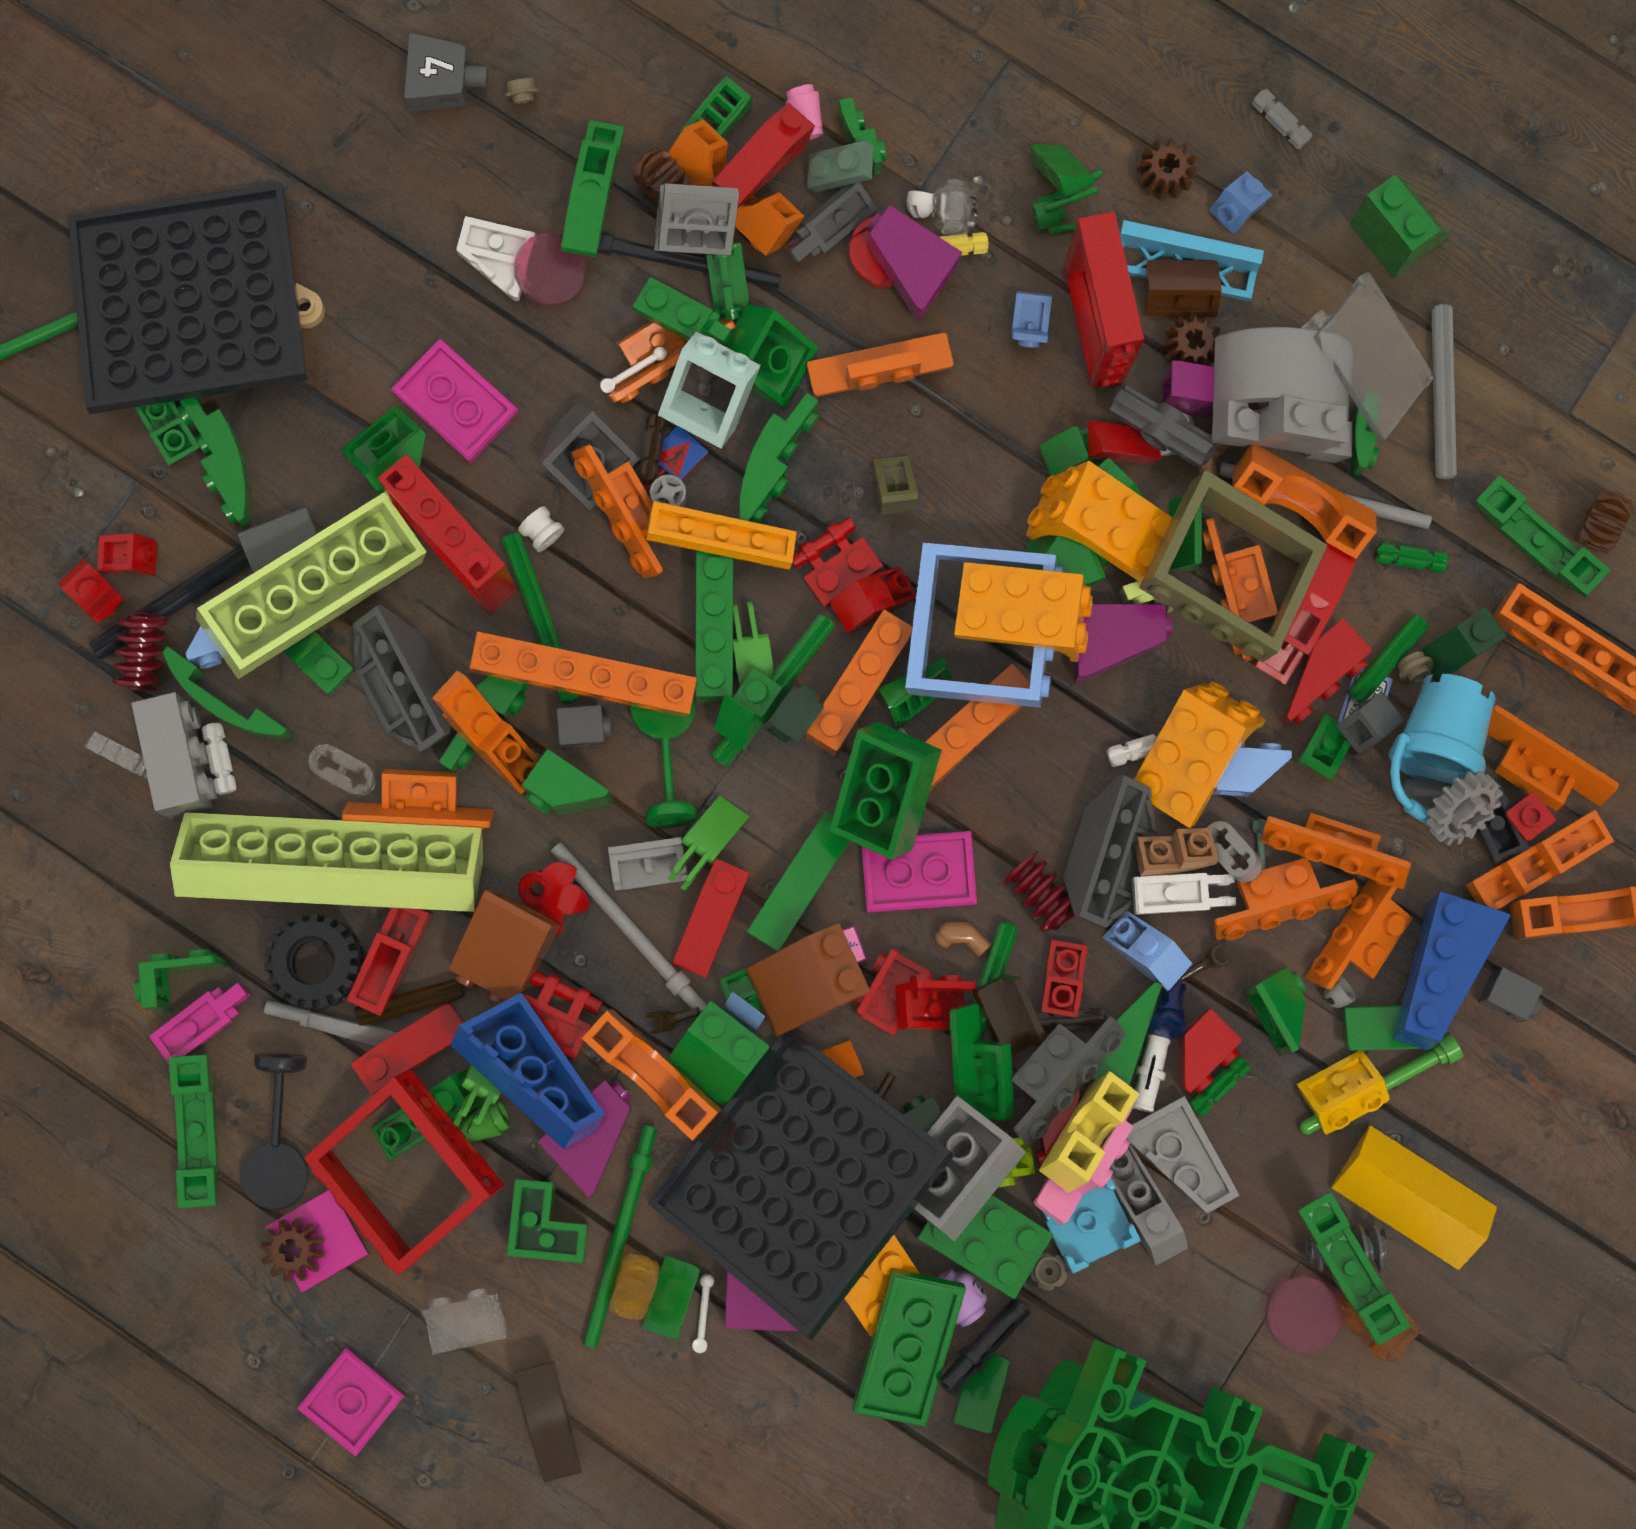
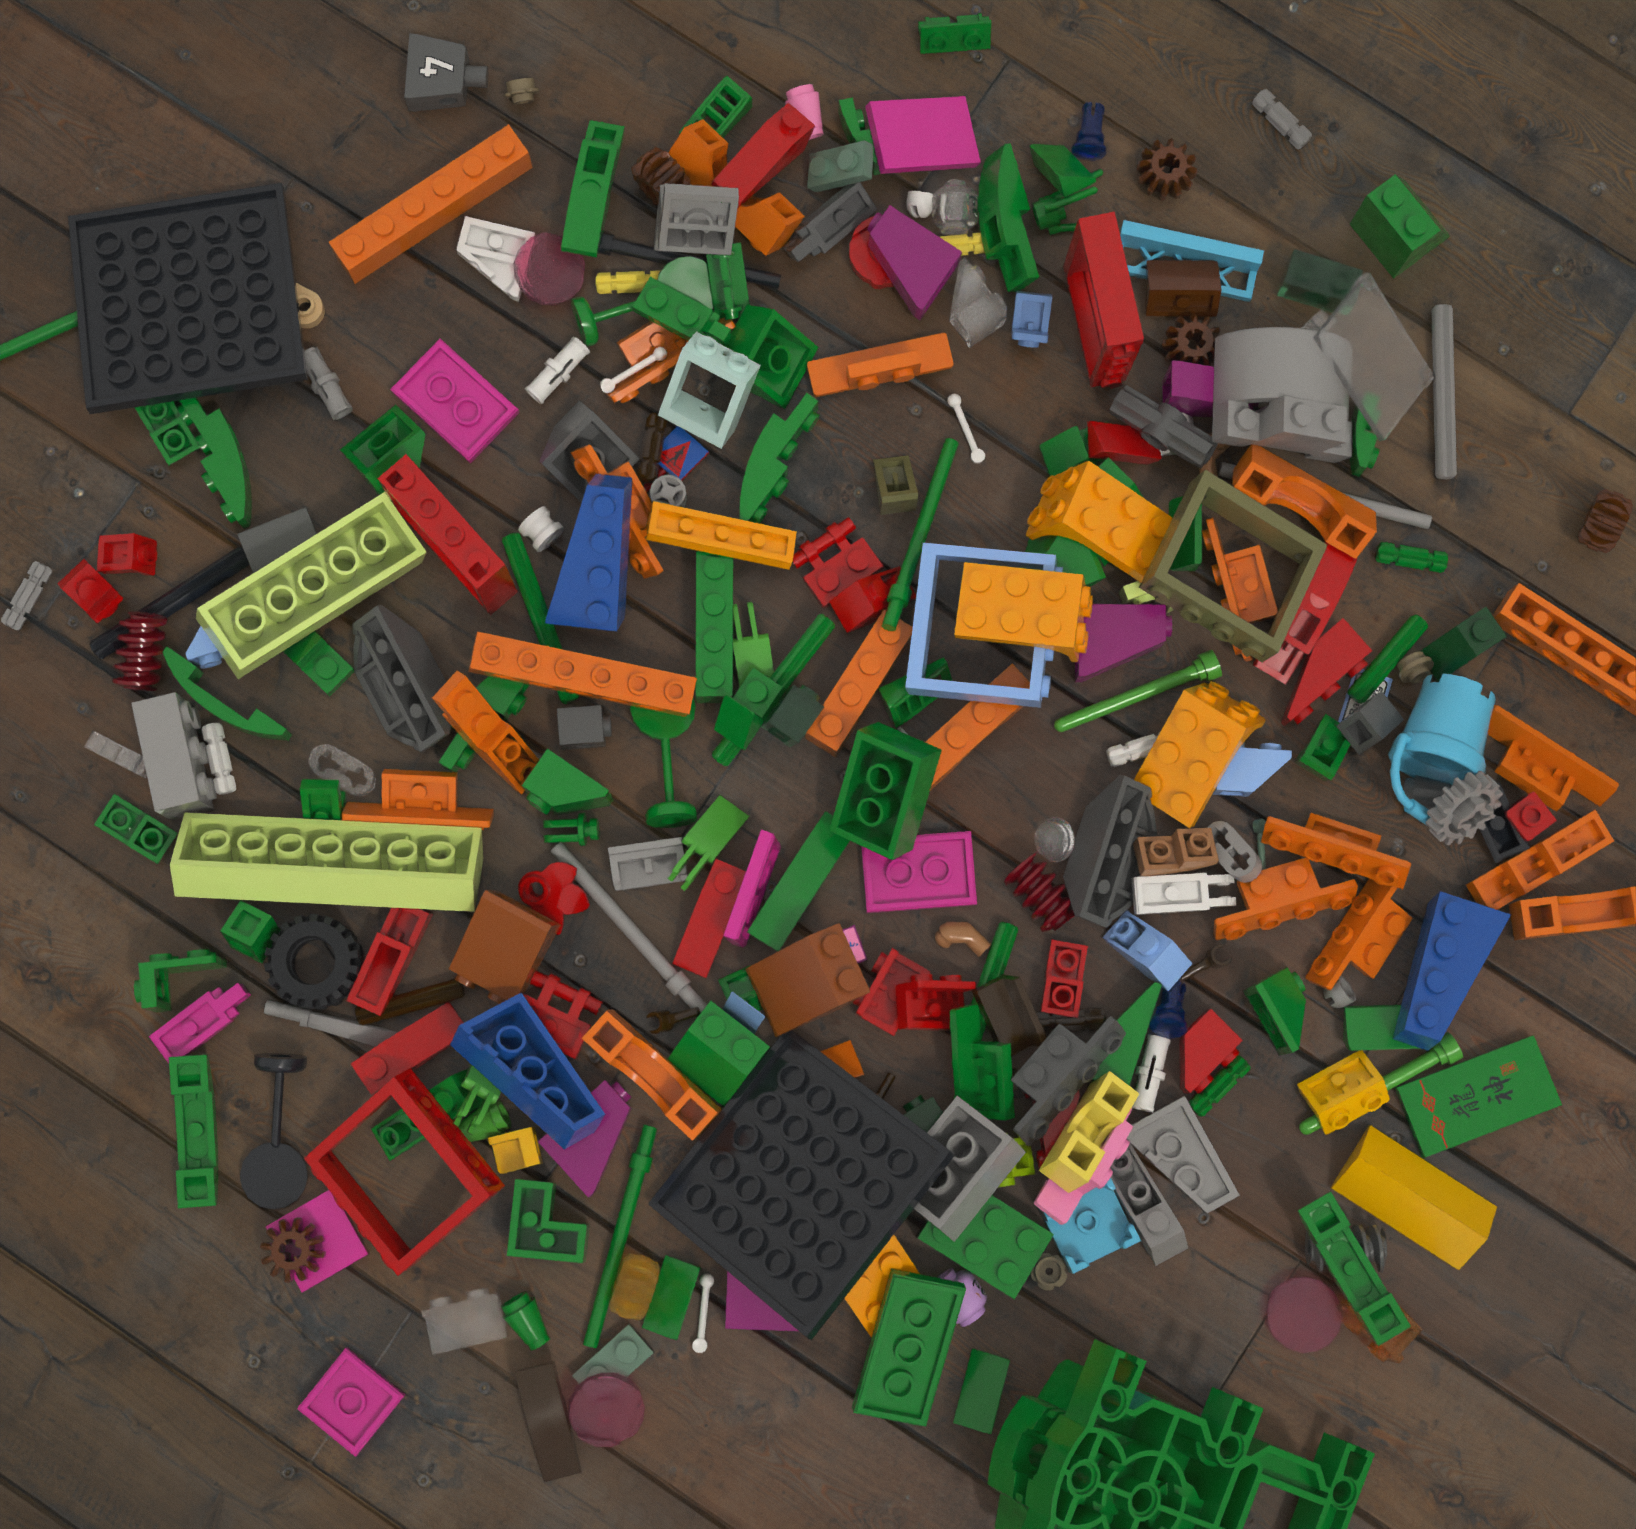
(26, 595): none -> light grey axle
(135, 828): none -> green slope
(250, 931): none -> green brick
(322, 799): none -> green slope
(326, 384): none -> light grey pin
(431, 204): none -> orange brick
(516, 1150): none -> yellow panel
(525, 1319): none -> green cone
(557, 370): none -> white pin
(585, 829): none -> green arm
(596, 562): none -> blue wedge
(606, 1409): none -> clear pink tile
(618, 1356): none -> sand green plate
(623, 281): none -> light yellow axle
(683, 274): none -> green piece
(752, 888): none -> dark pink tile
(900, 592): none -> green bar
(922, 134): none -> dark pink tile
(968, 33): none -> green hinge
(973, 1358): black pin -> none
(974, 308): none -> clear slope
(977, 455): none -> white hinge
(1000, 209): none -> green slope
(1055, 839): none -> clear hat
(1090, 137): none -> clear blue pin
(1204, 667): none -> bright green piece
(1240, 202): medium blue bracket -> none
(1316, 280): none -> clear green brick
(1478, 1096): none -> green tile
(1511, 995): dark grey brick -> none
(1539, 540): green slope -> none

